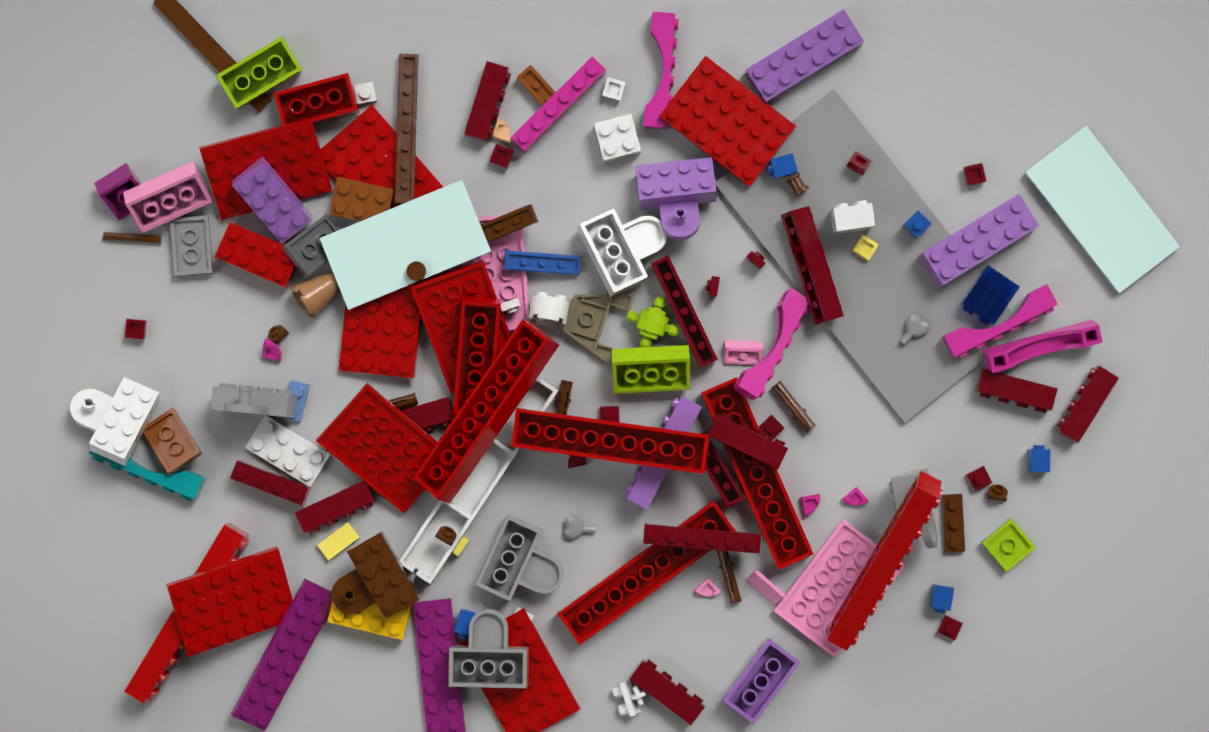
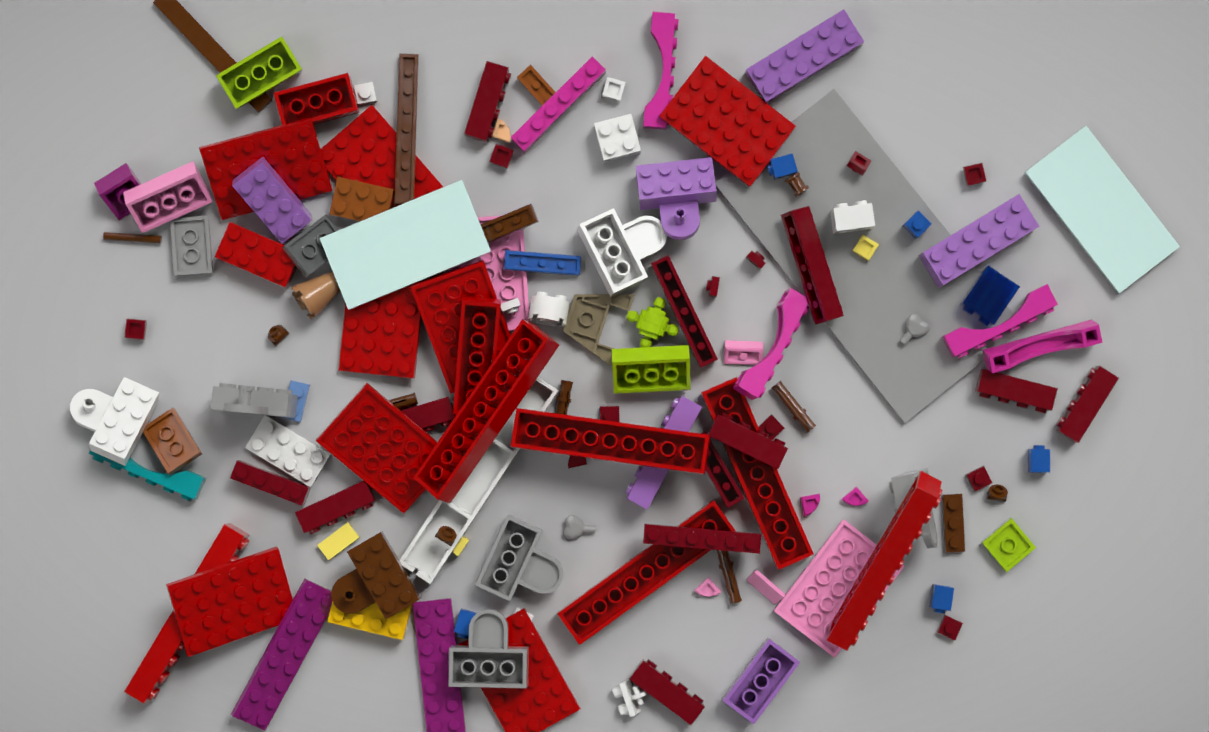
(271, 351): dark pink tile -> none
(416, 271): reddish brown tile -> none

